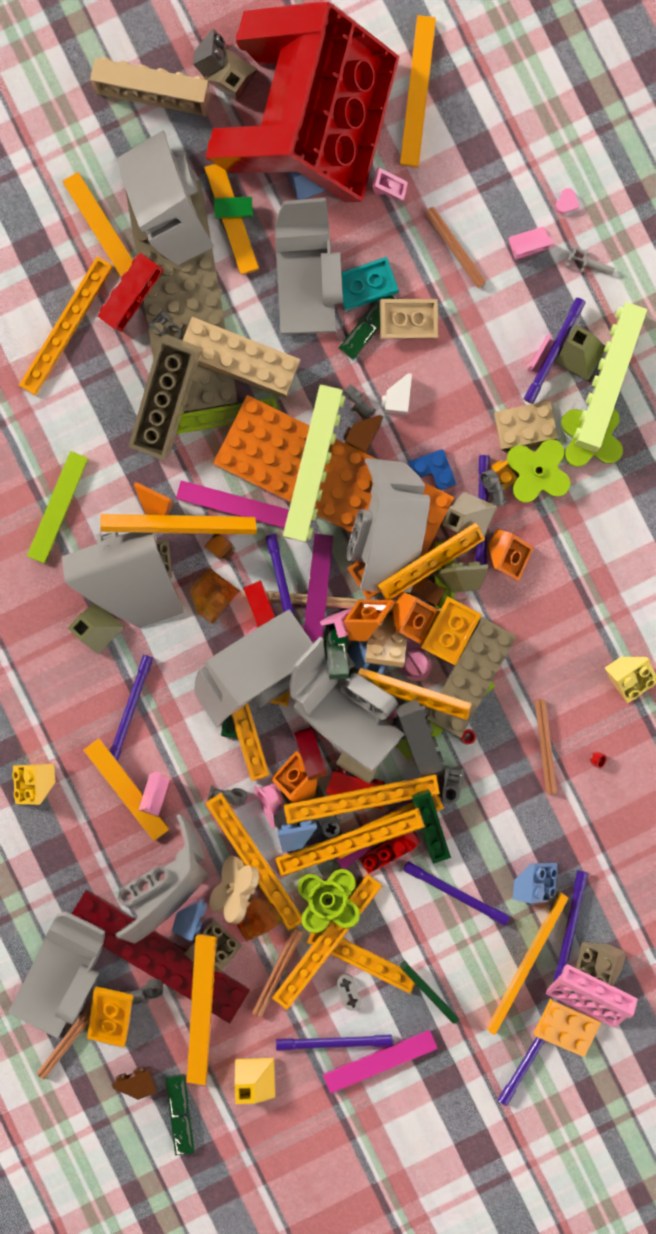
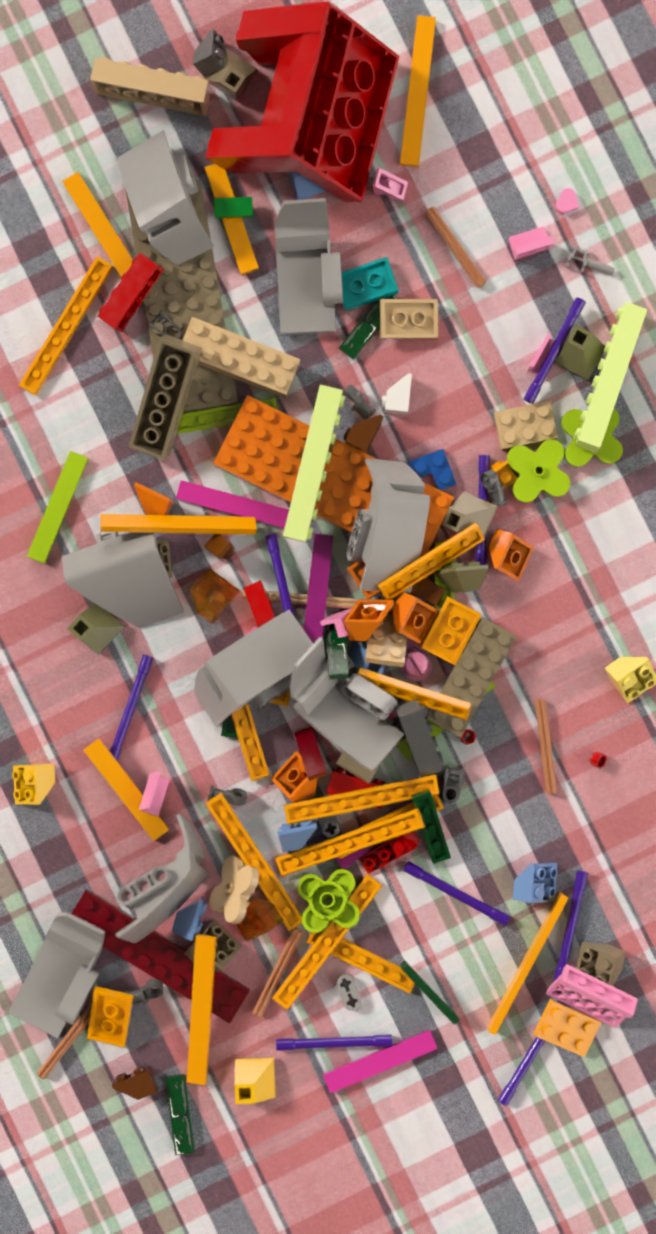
(271, 801): bright pink piece -> none

